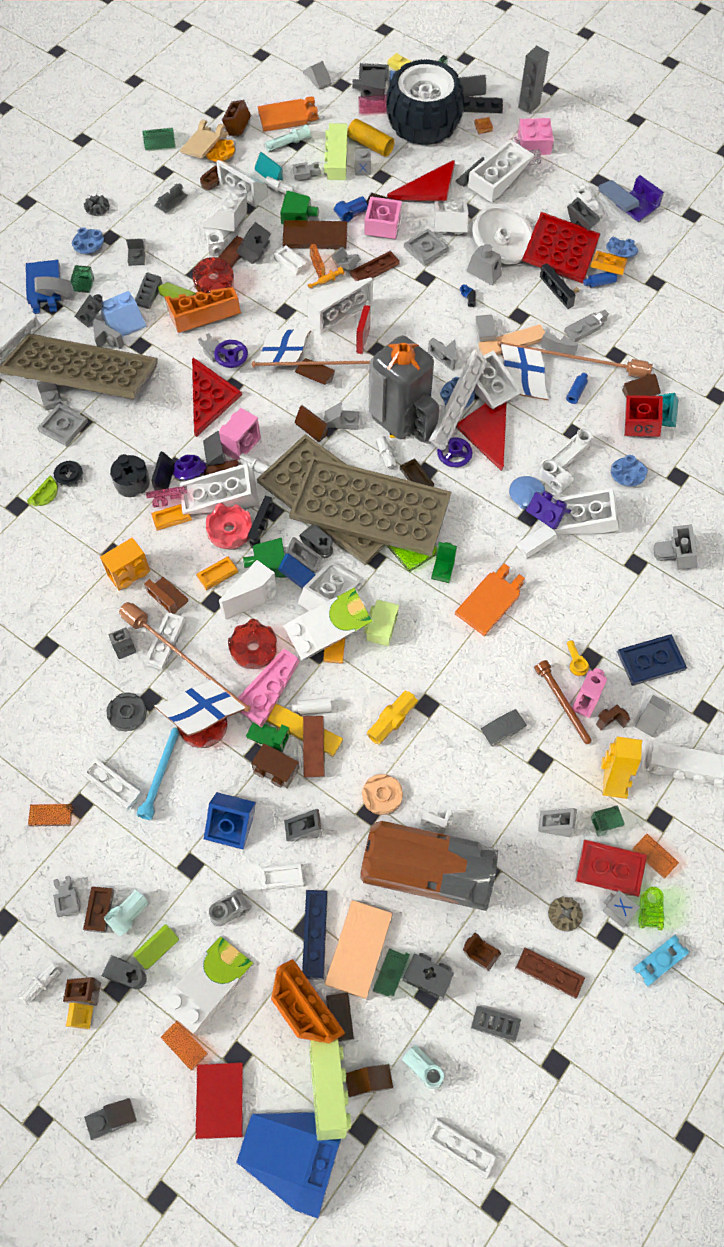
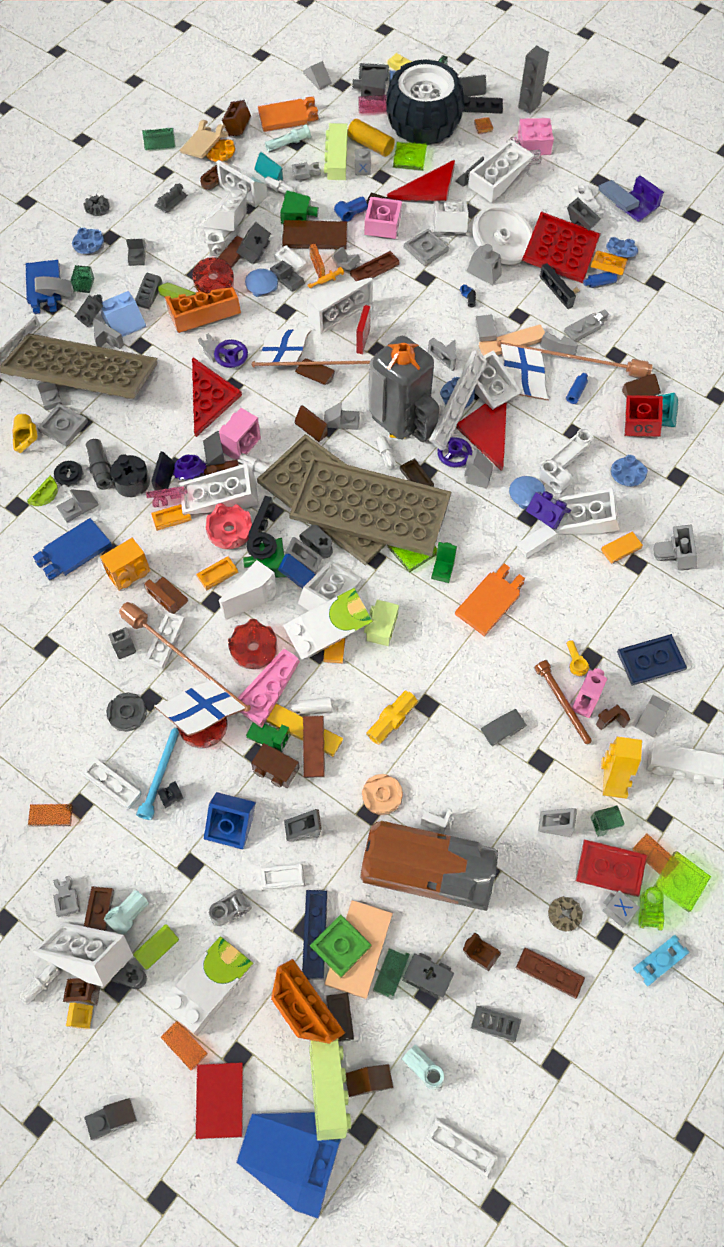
(23, 432): none -> yellow piece
(72, 549): none -> blue tile
(77, 505): none -> light grey slope
(86, 952): none -> white slope
(98, 464): none -> dark grey piece
(173, 790): none -> black wheel
(254, 543): none -> black gear
(261, 282): none -> medium blue dish
(287, 276): none -> dark grey slope
(340, 946): none -> bright green tile
(410, 156): none -> clear neon green tile
(478, 469): none -> light grey slope
(621, 547): none -> light orange tile
(682, 881): none -> clear neon green tile

